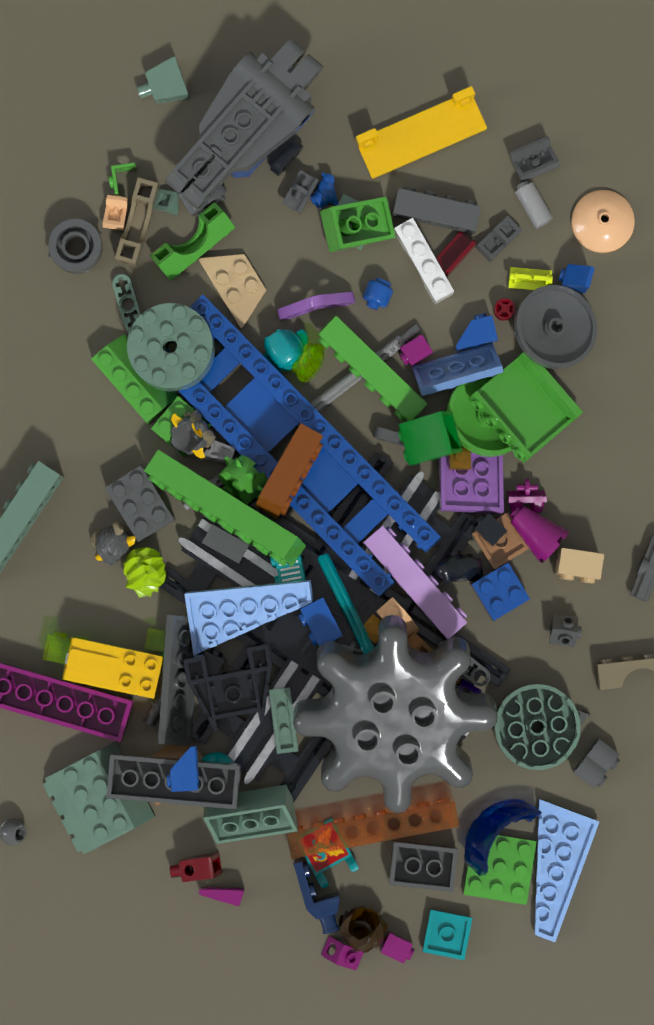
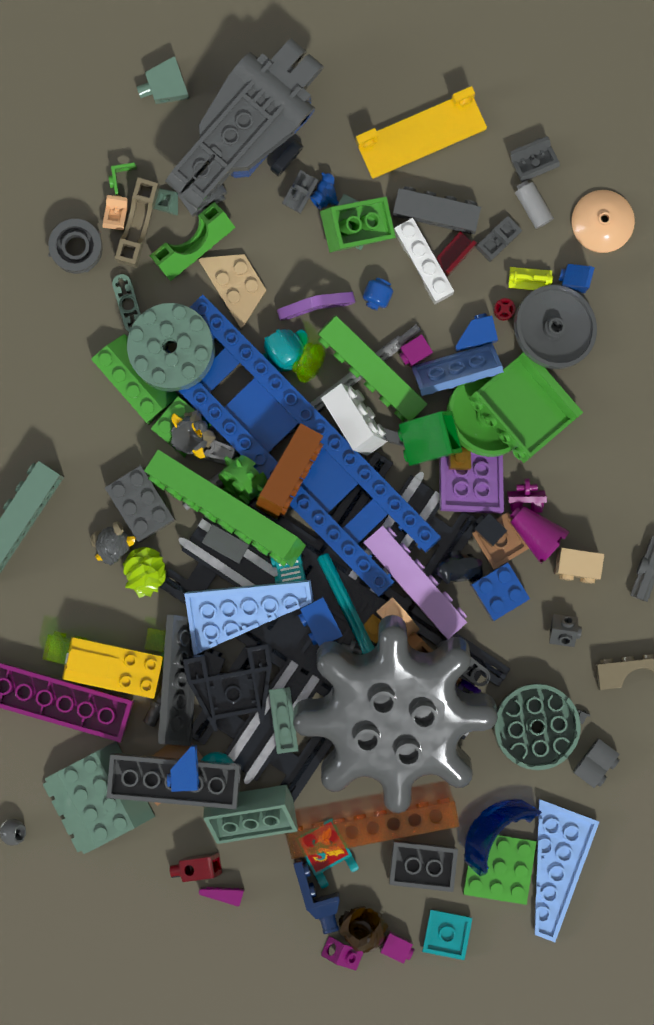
(355, 419): none -> white brick

